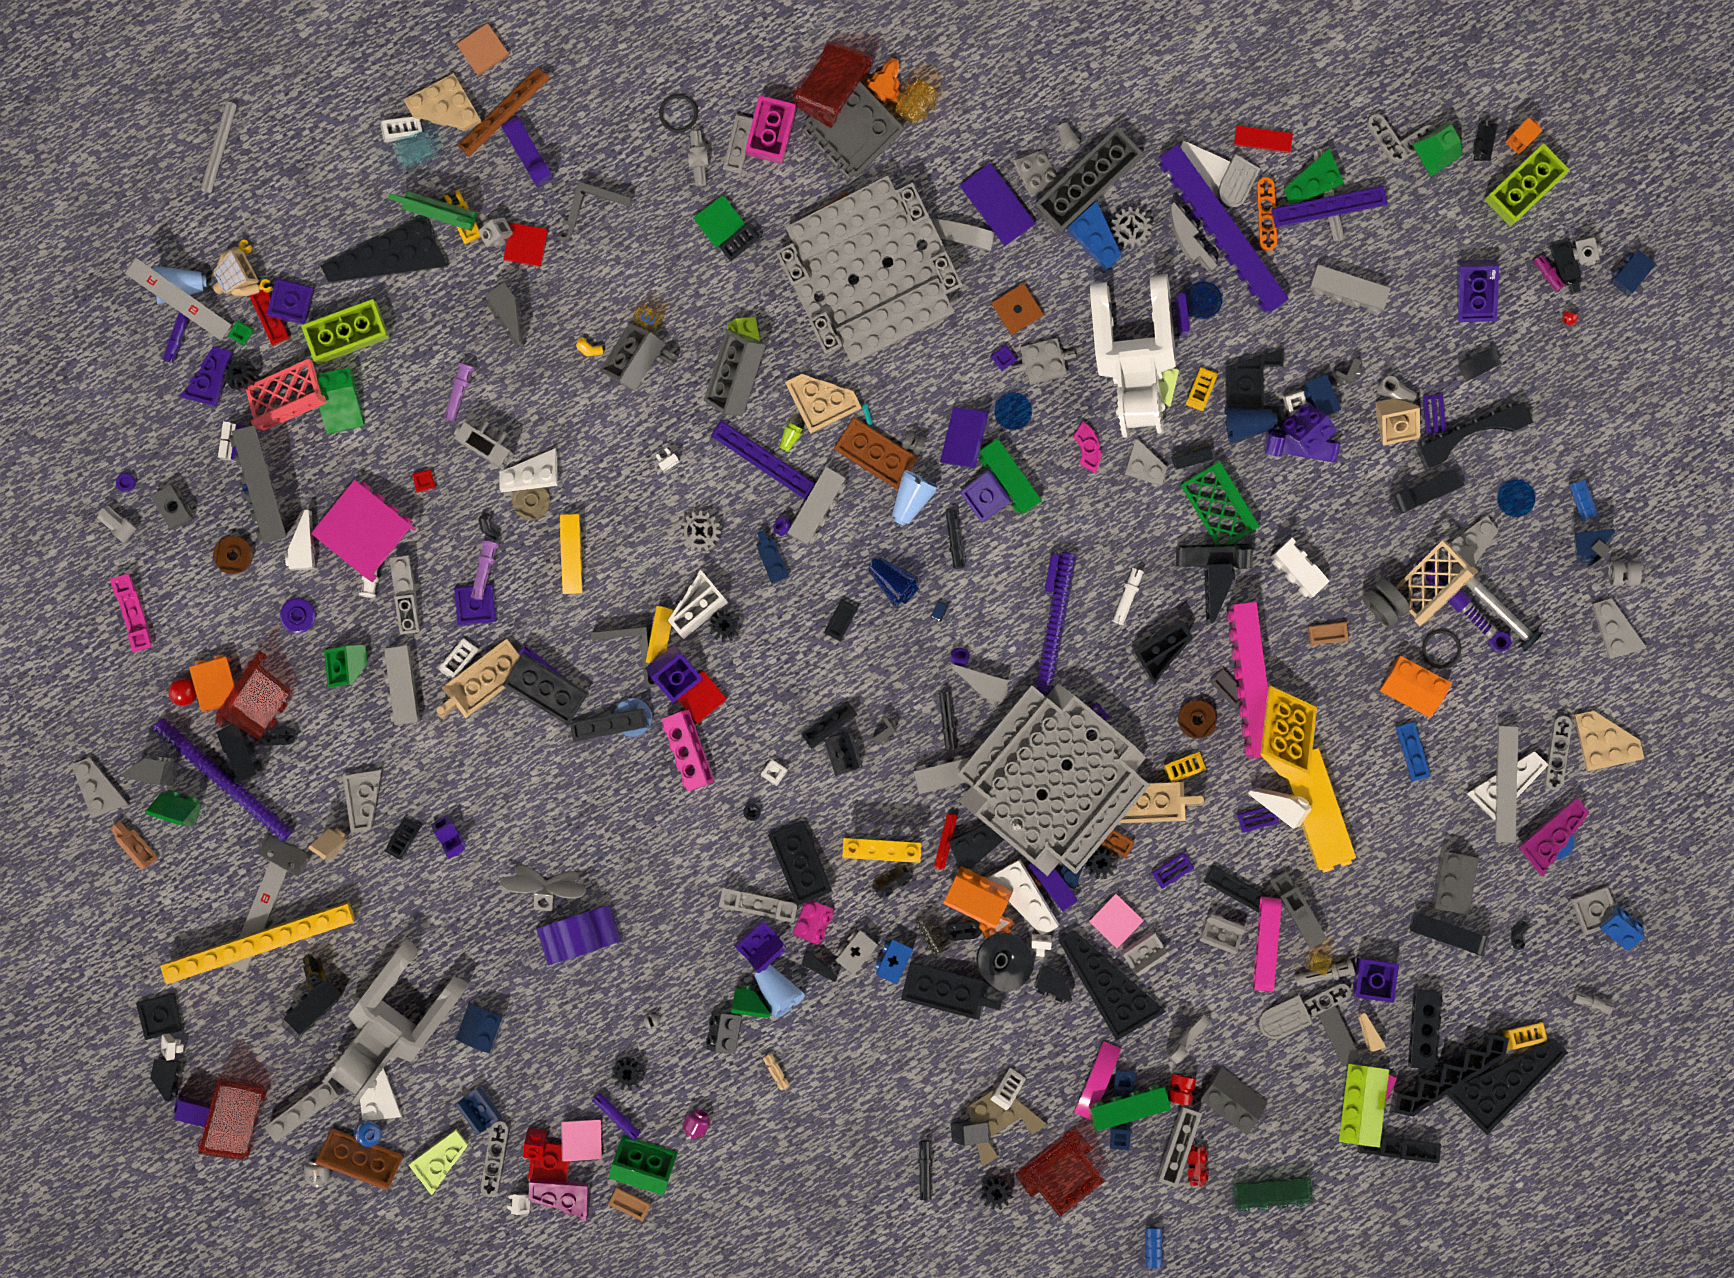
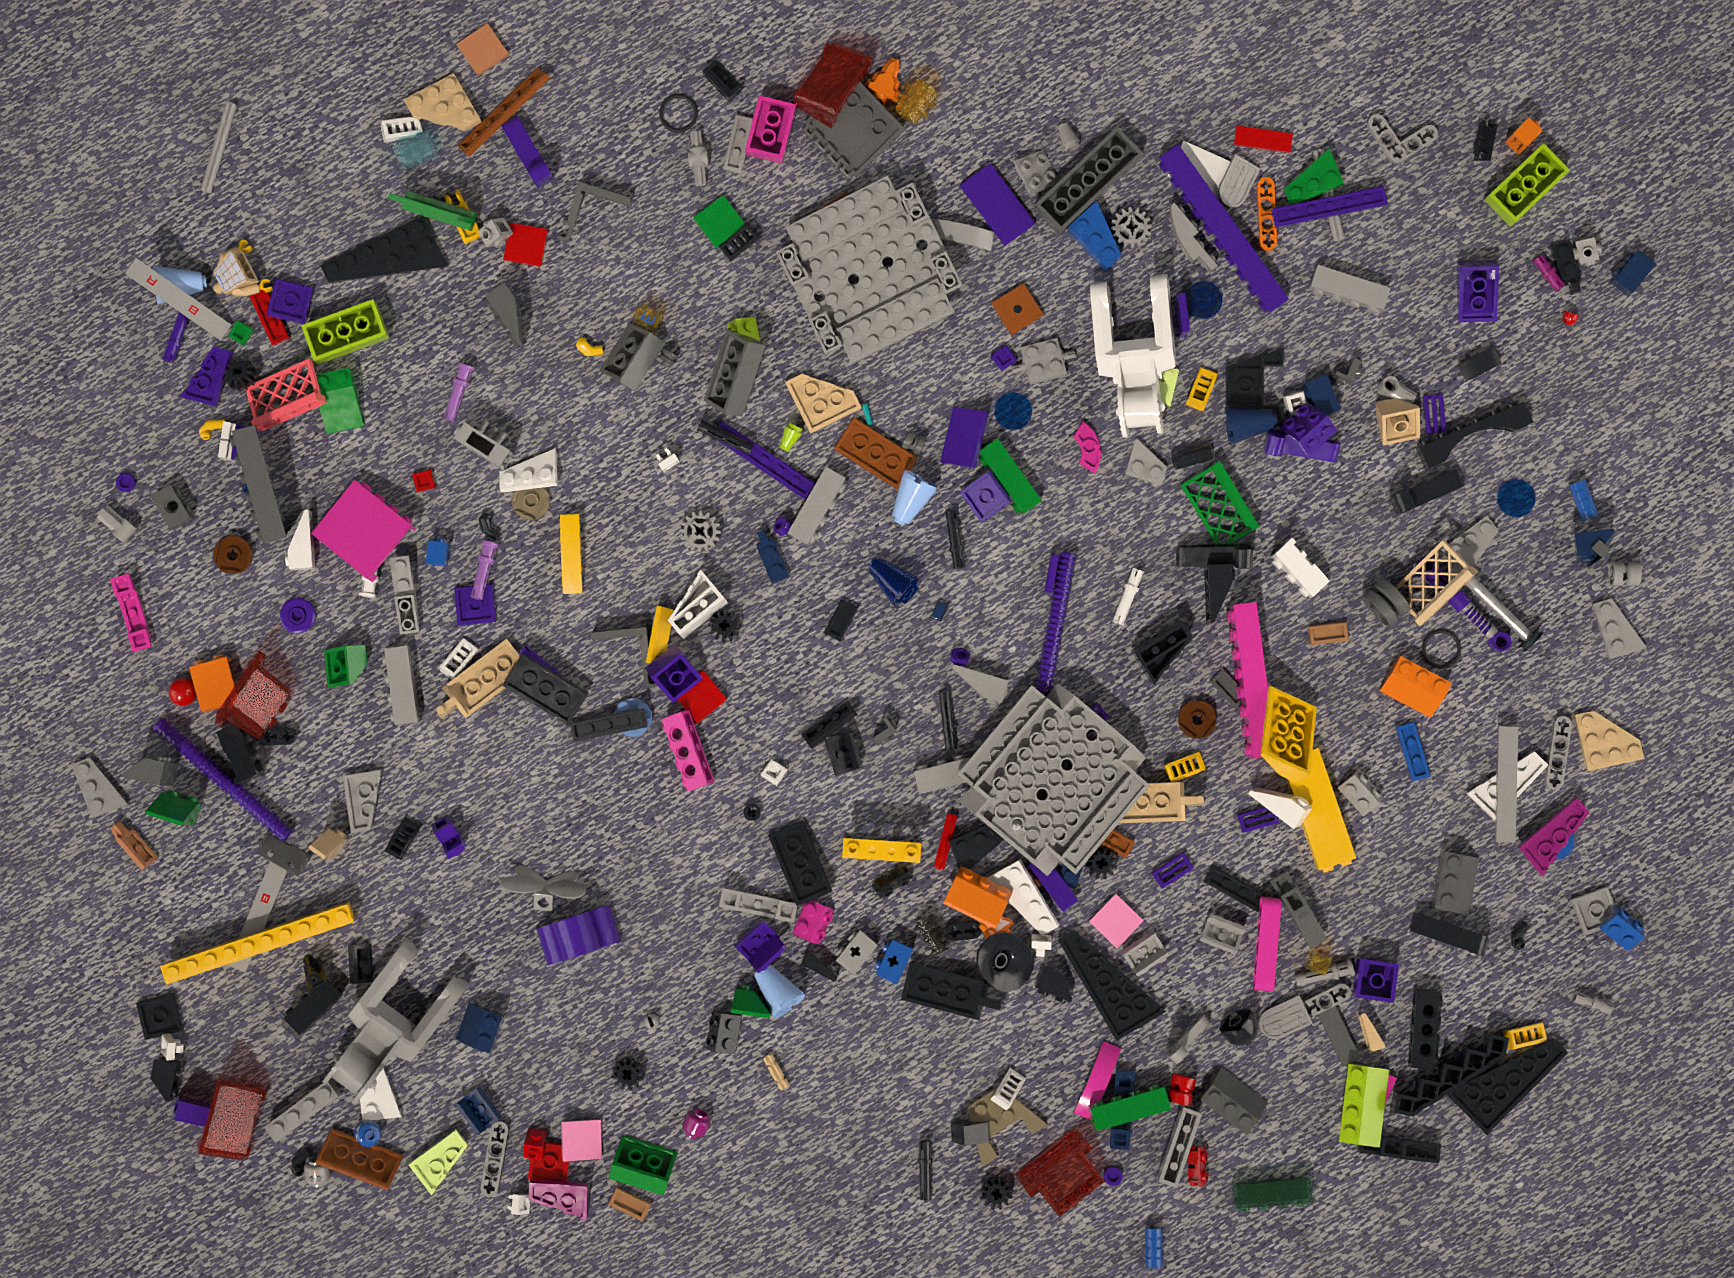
(209, 426): none -> yellow arm
(297, 1162): none -> black arm
(360, 963): none -> black slope
(437, 552): none -> blue brick
(616, 1116): dark purple pin -> none
(722, 80): none -> black hinge
(725, 437): none -> black pin
(1112, 1175): none -> dark purple tile
(1240, 1029): none -> black cylinder
(1361, 792): none -> light grey bracket
(1438, 148): green slope -> none

